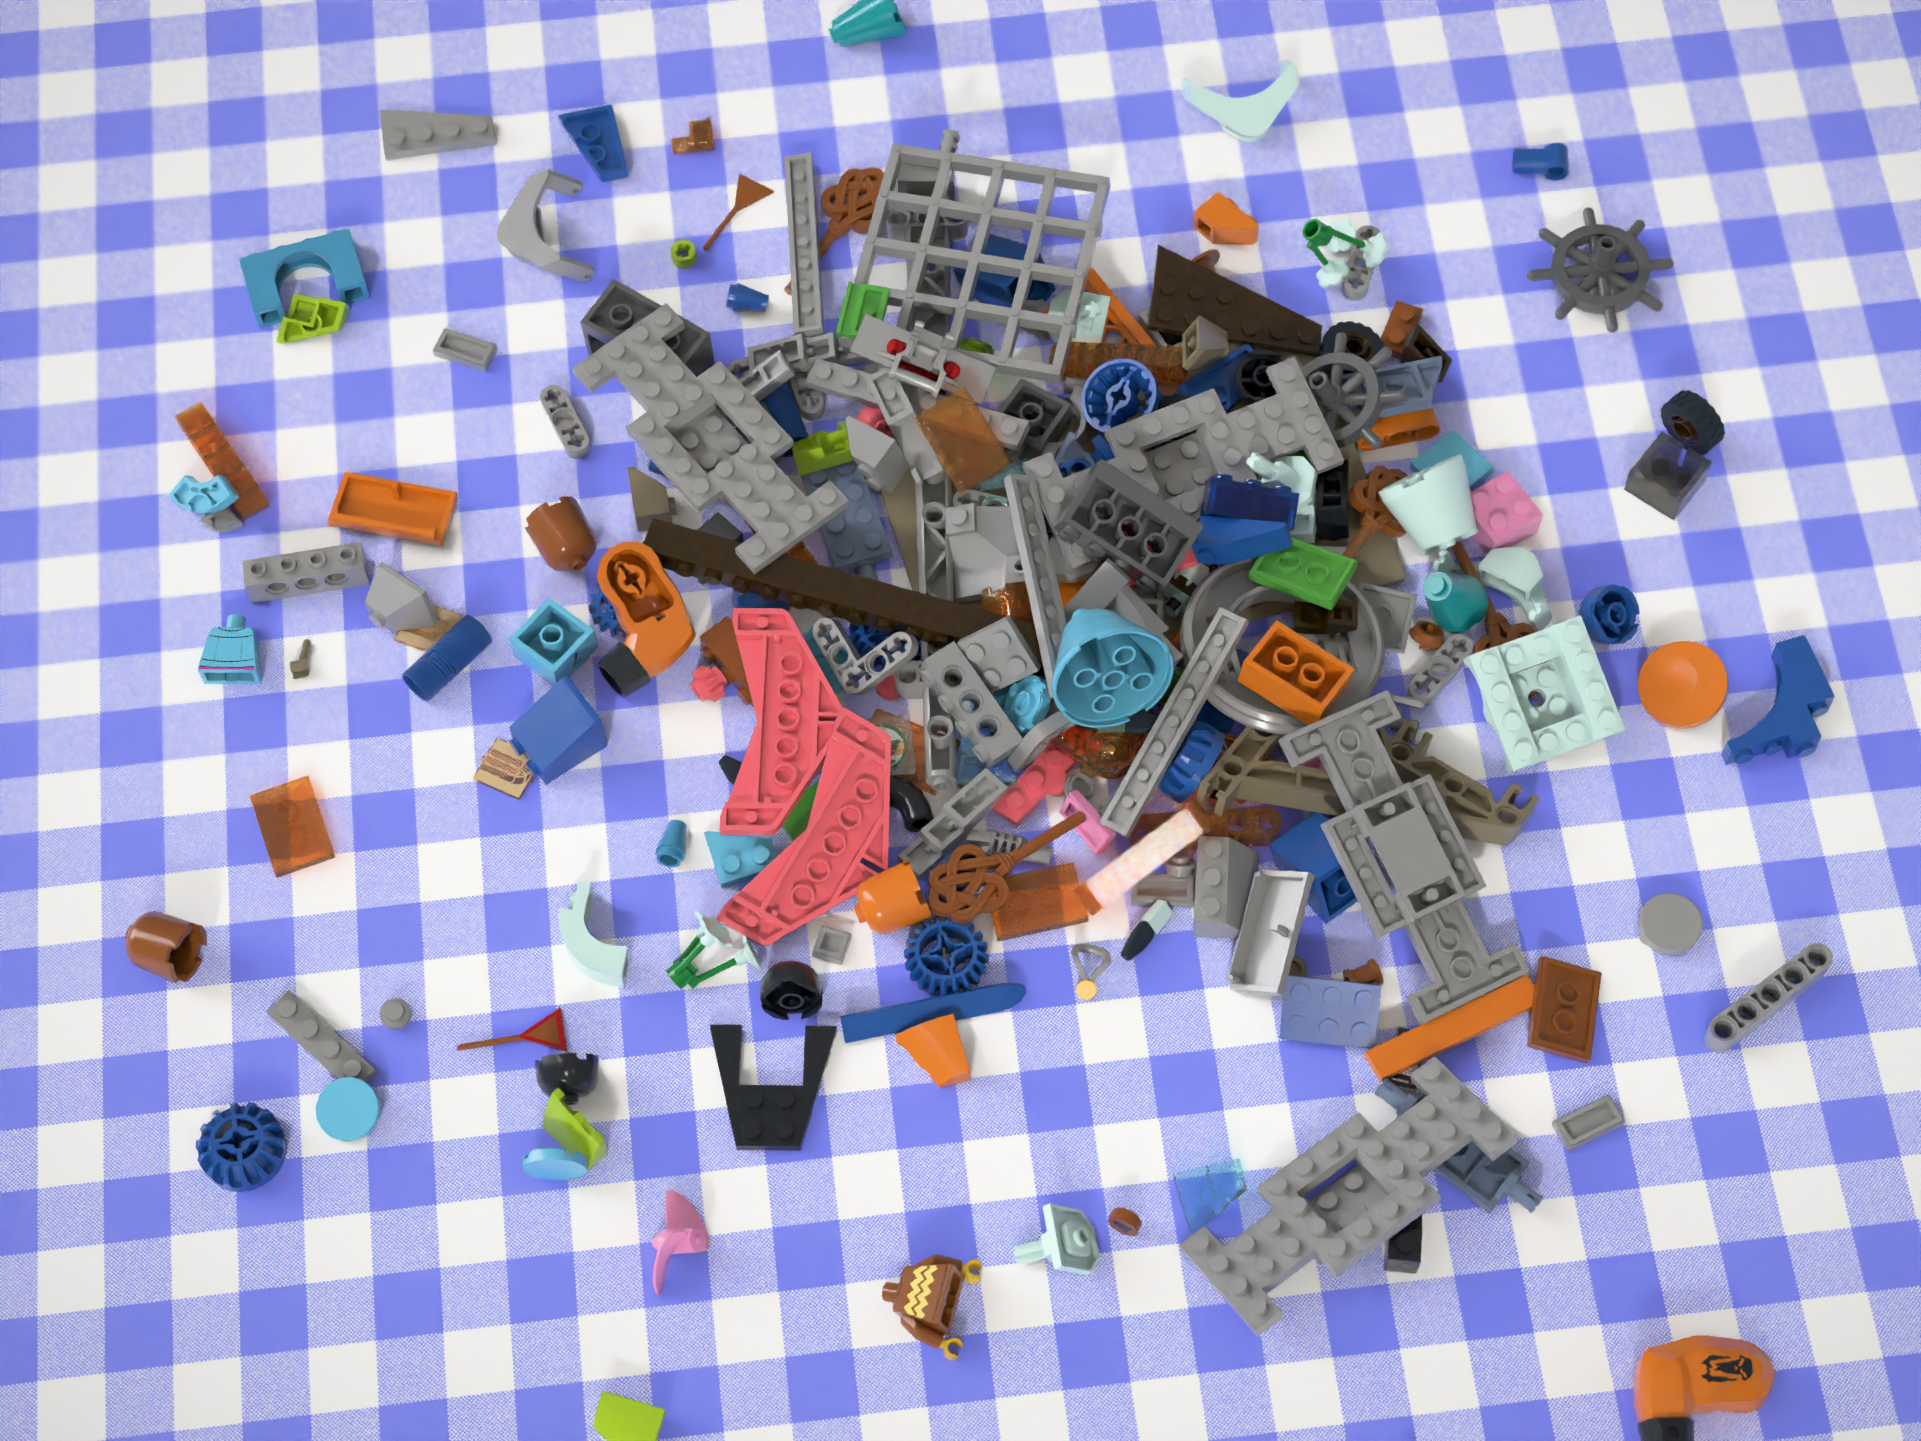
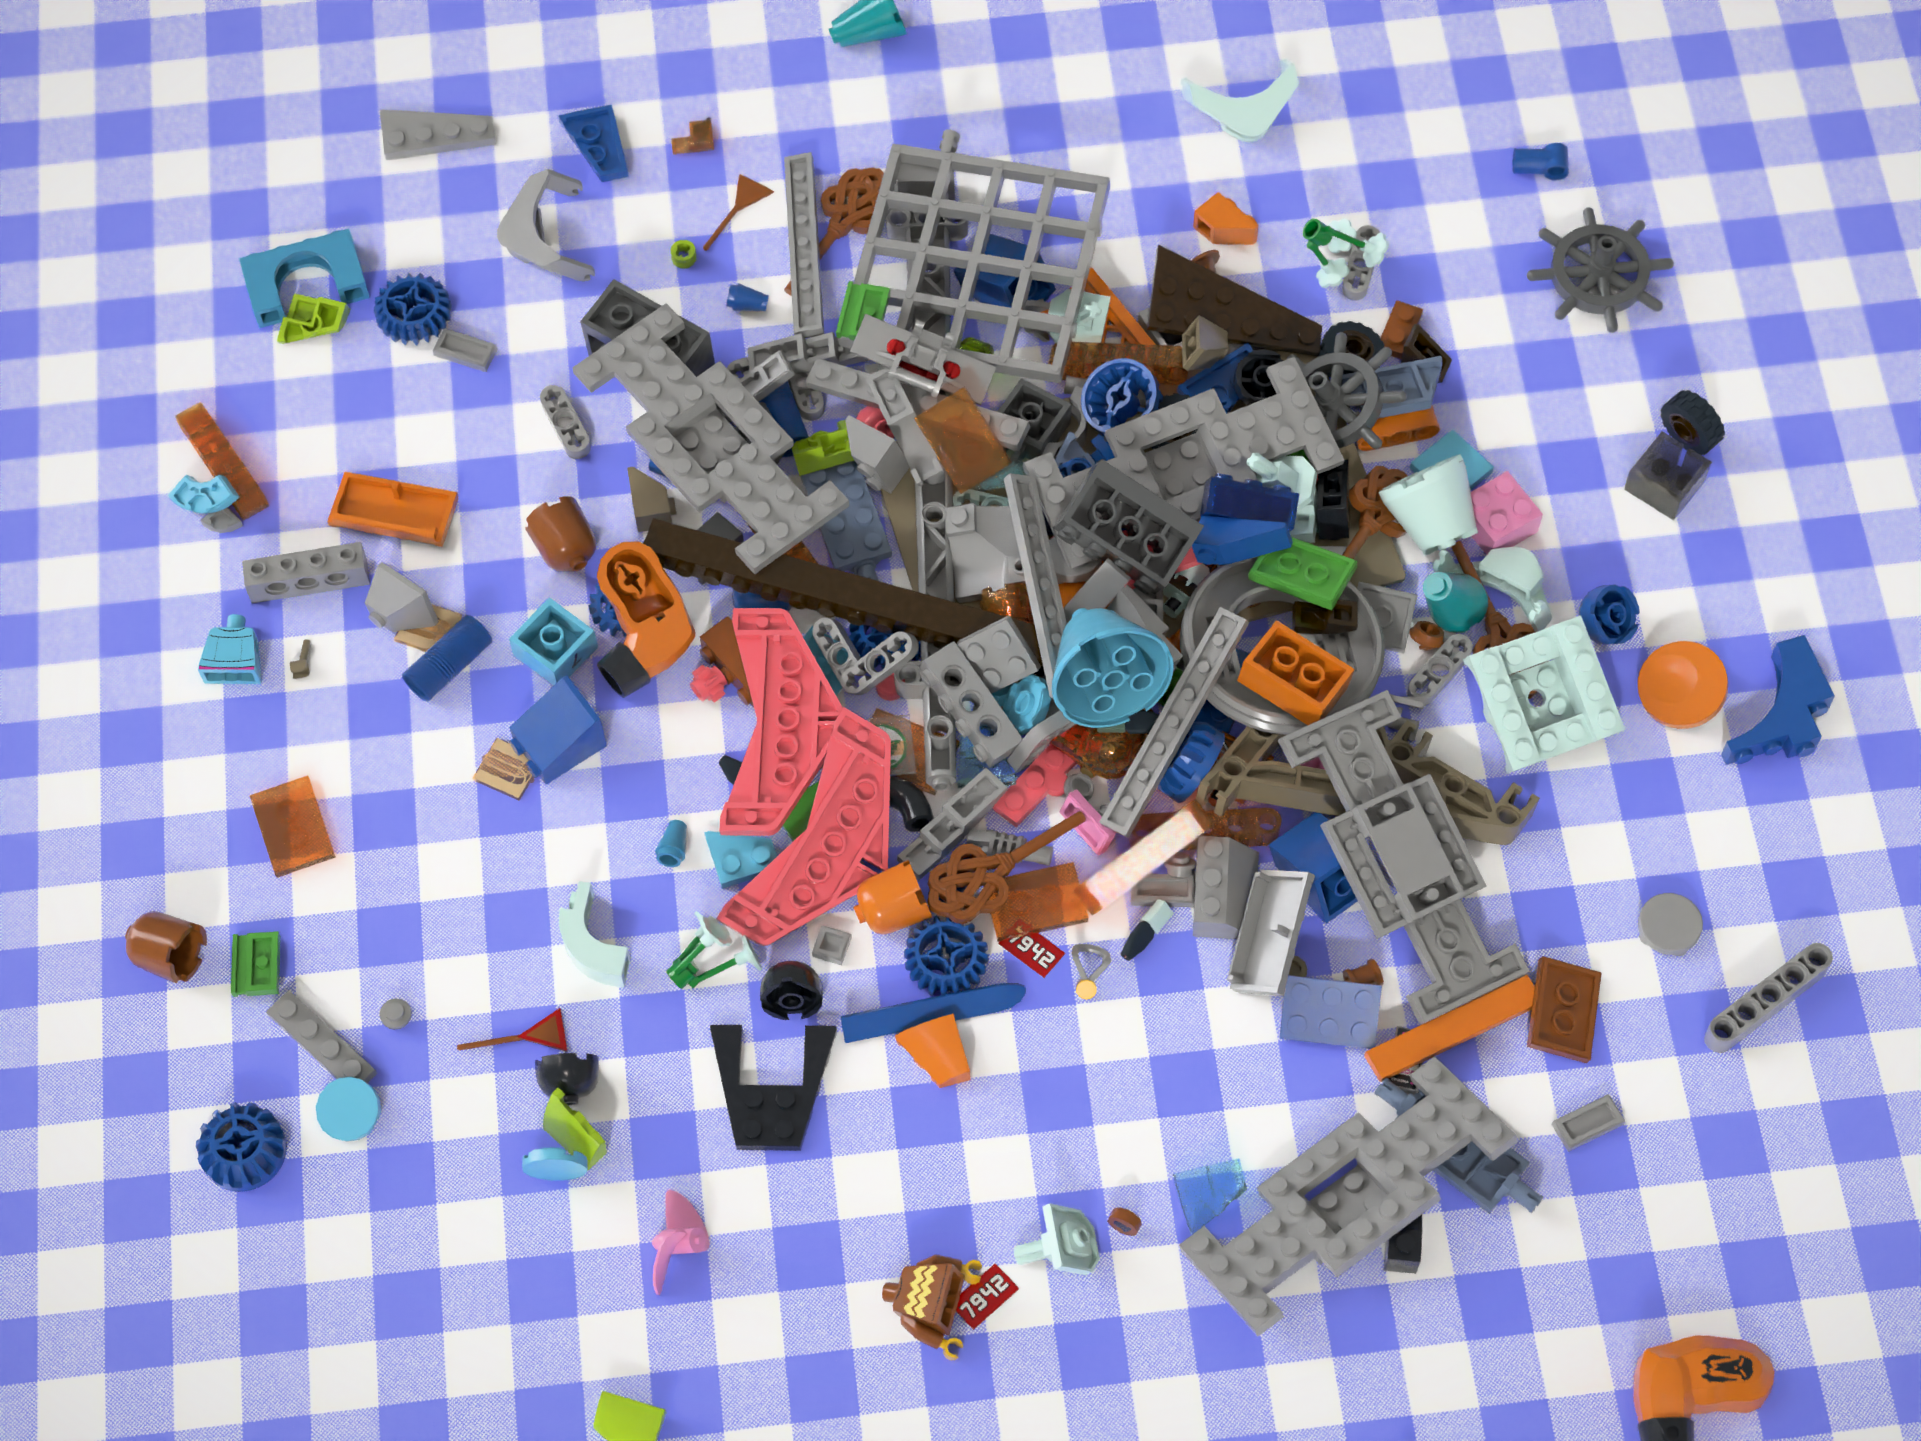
(255, 964): none -> bright green plate
(406, 301): none -> blue gear
(985, 1297): none -> red sticker
(1034, 952): none -> red sticker

